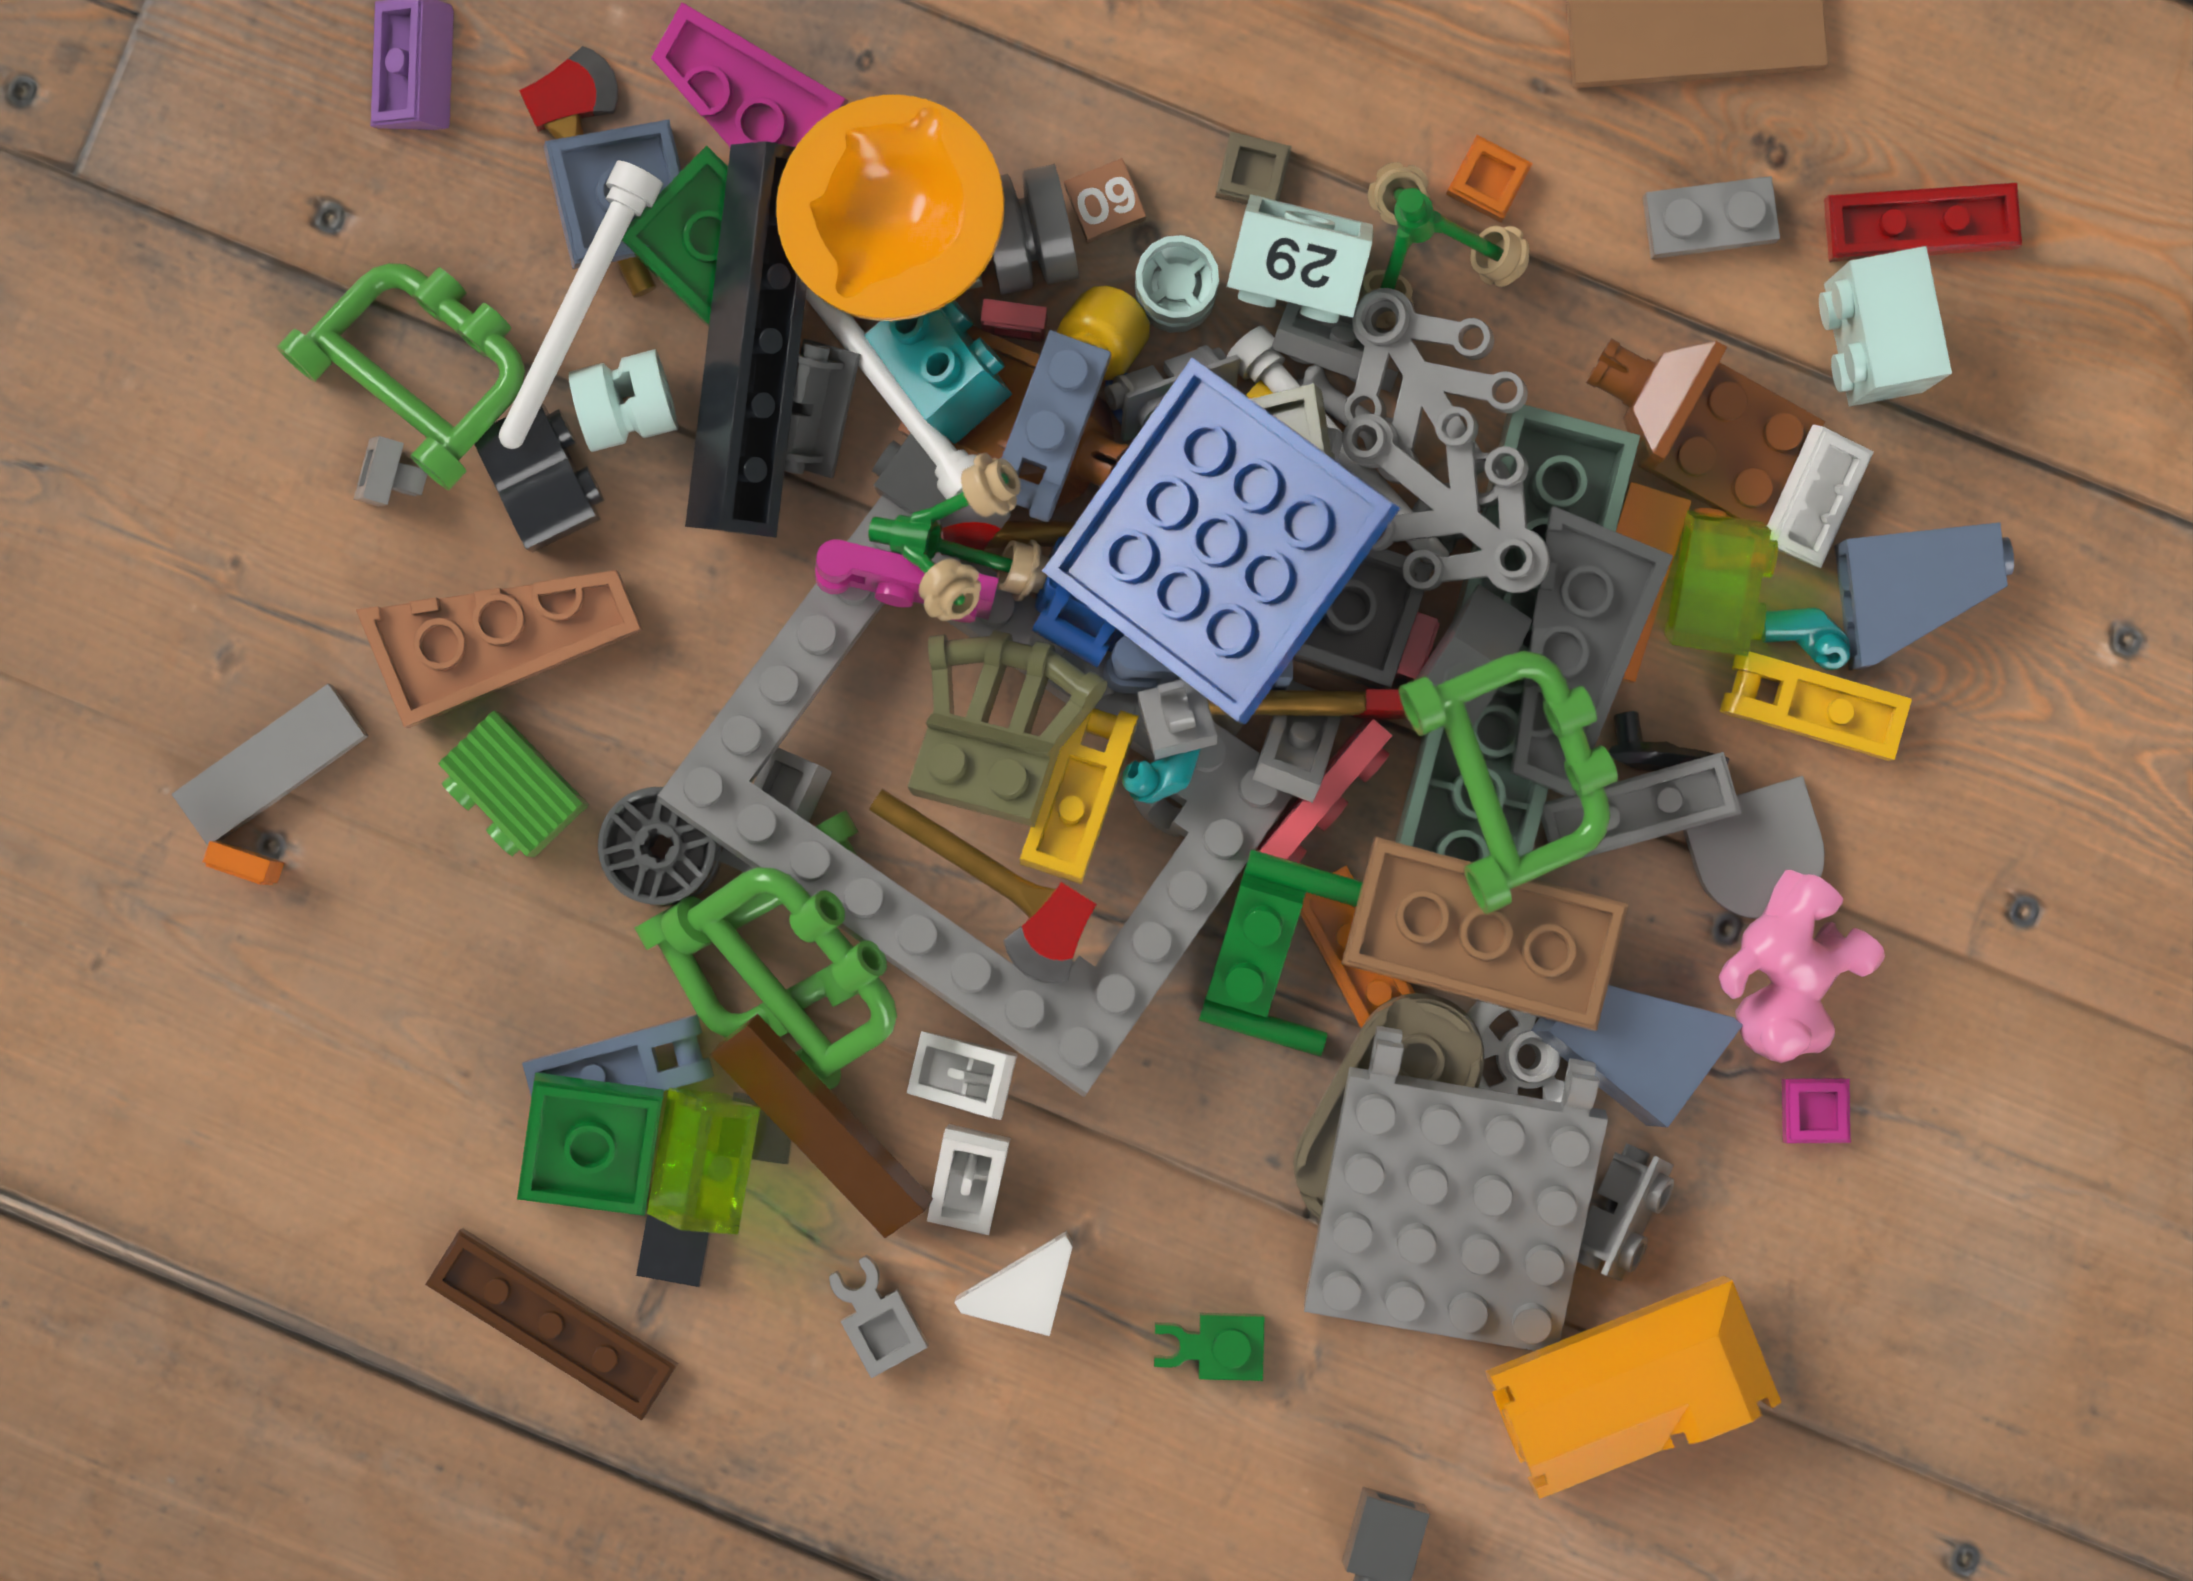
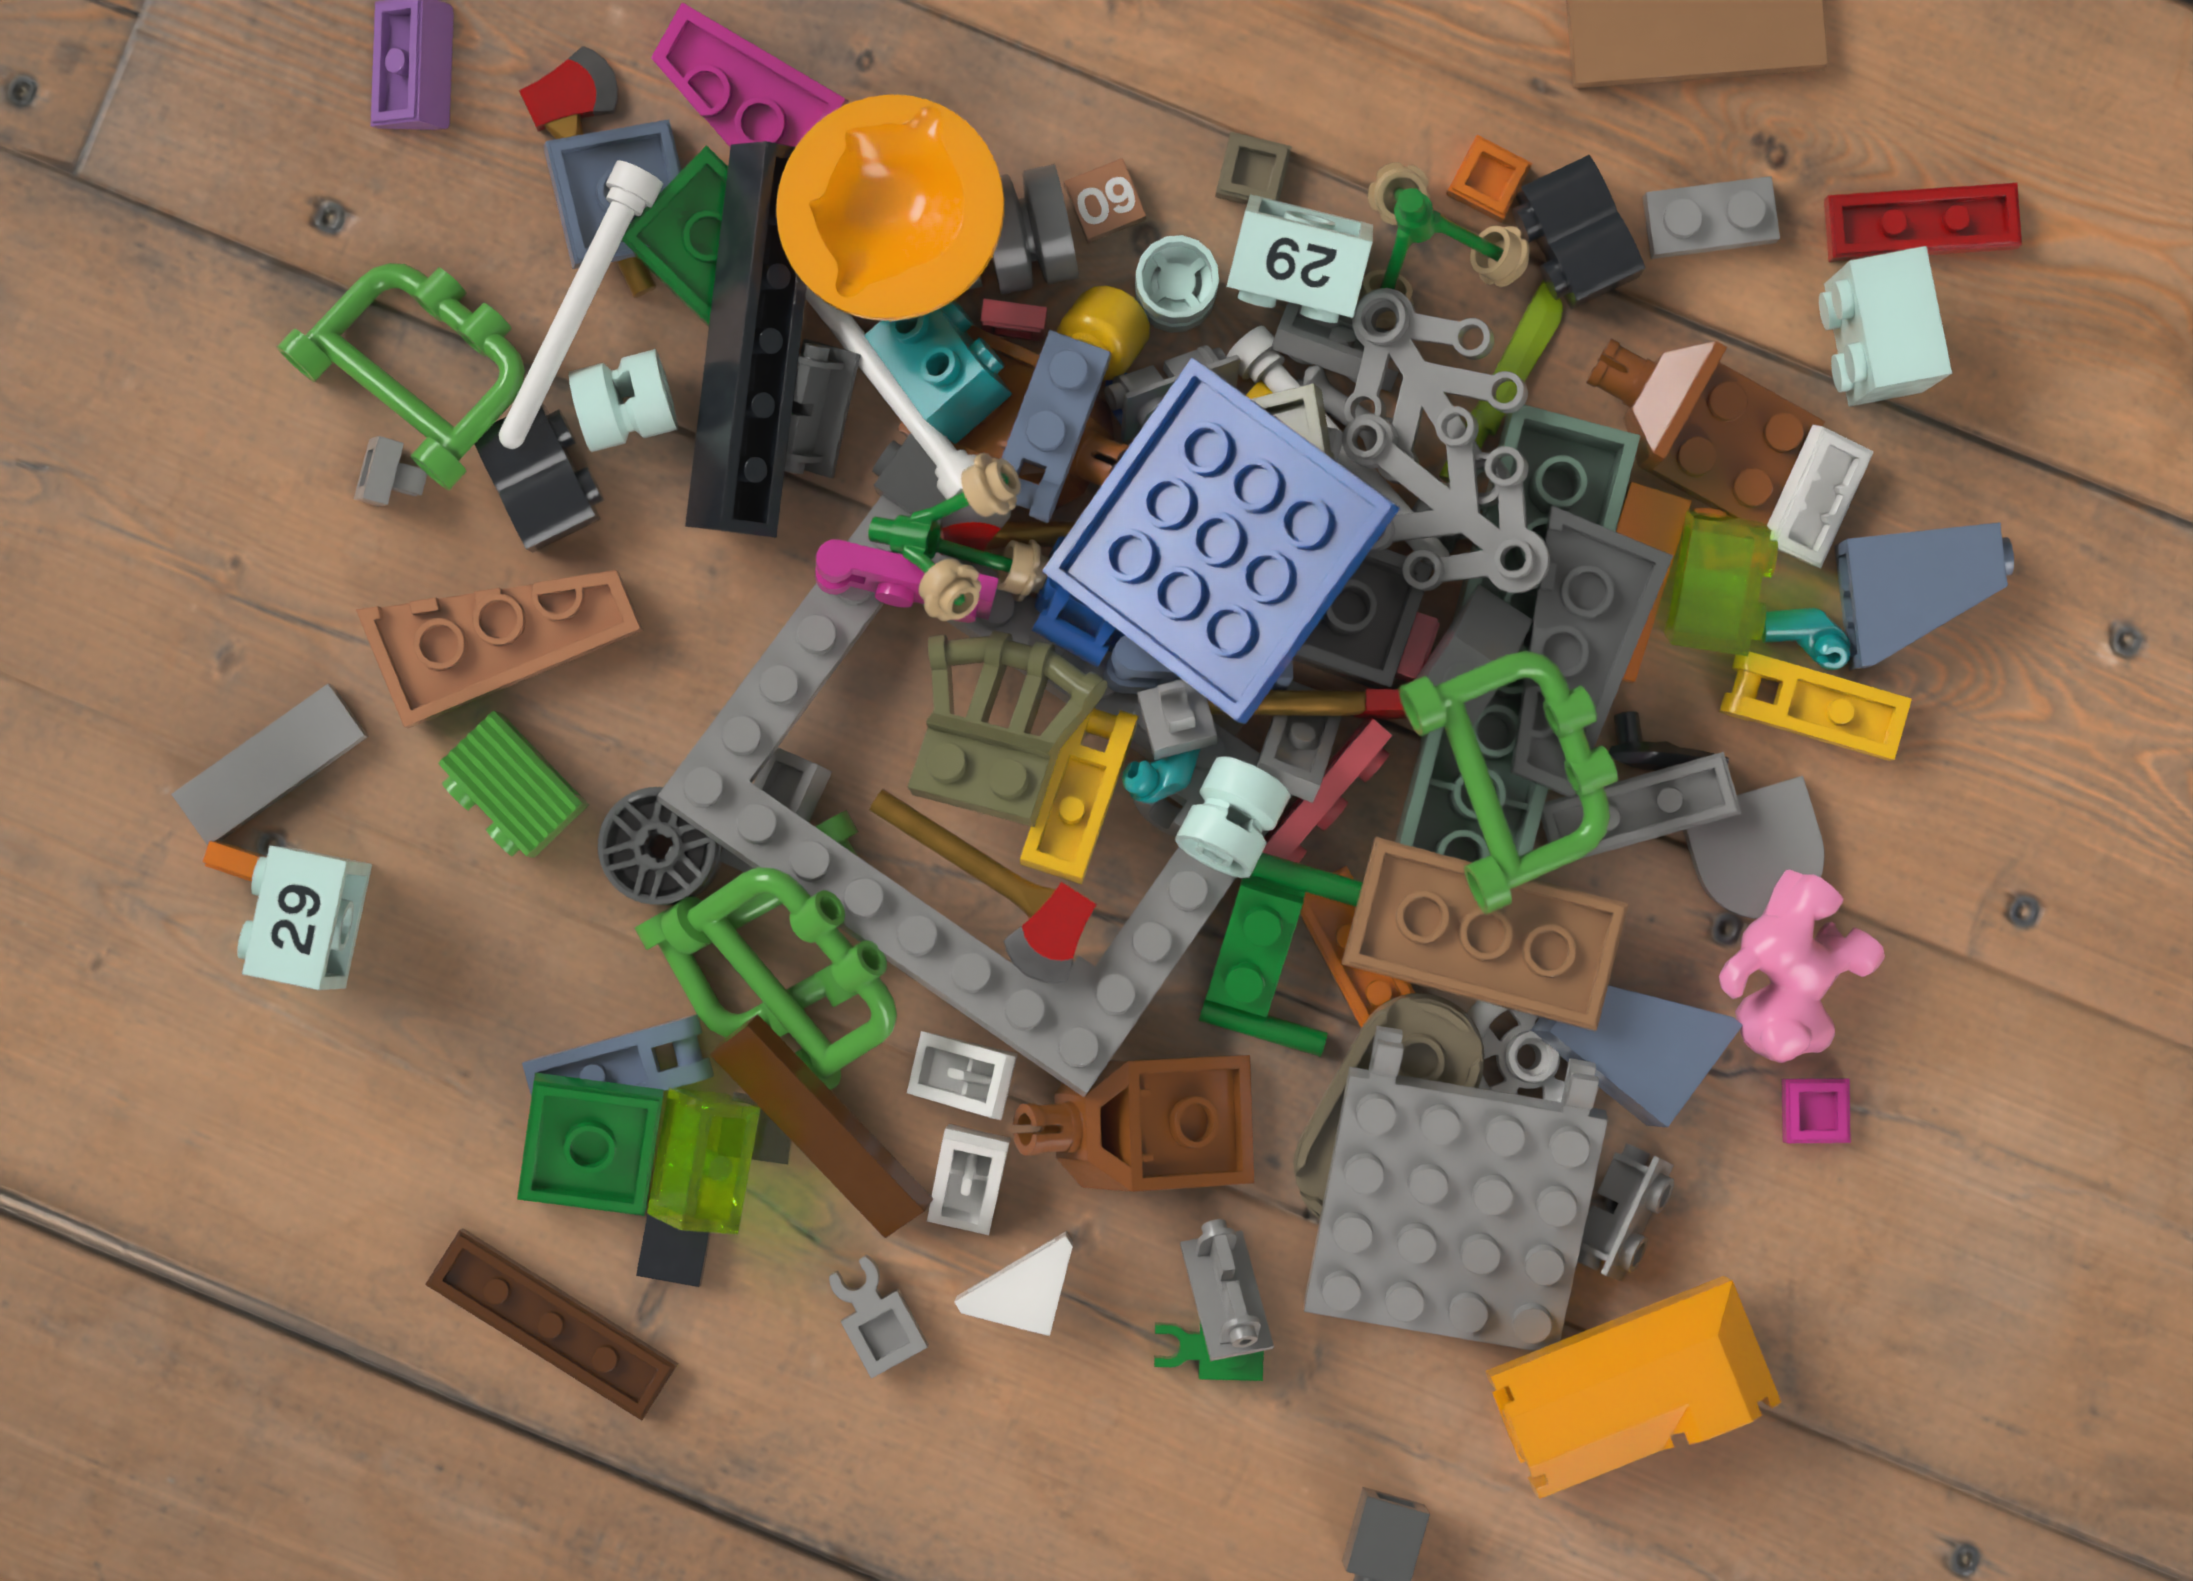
(304, 918): none -> light aqua brick
(1150, 1125): none -> dark orange plate
(1226, 1292): none -> light grey hinge
(1235, 812): none -> light aqua wheel
(1520, 356): none -> lime piece
(1578, 232): none -> black brick

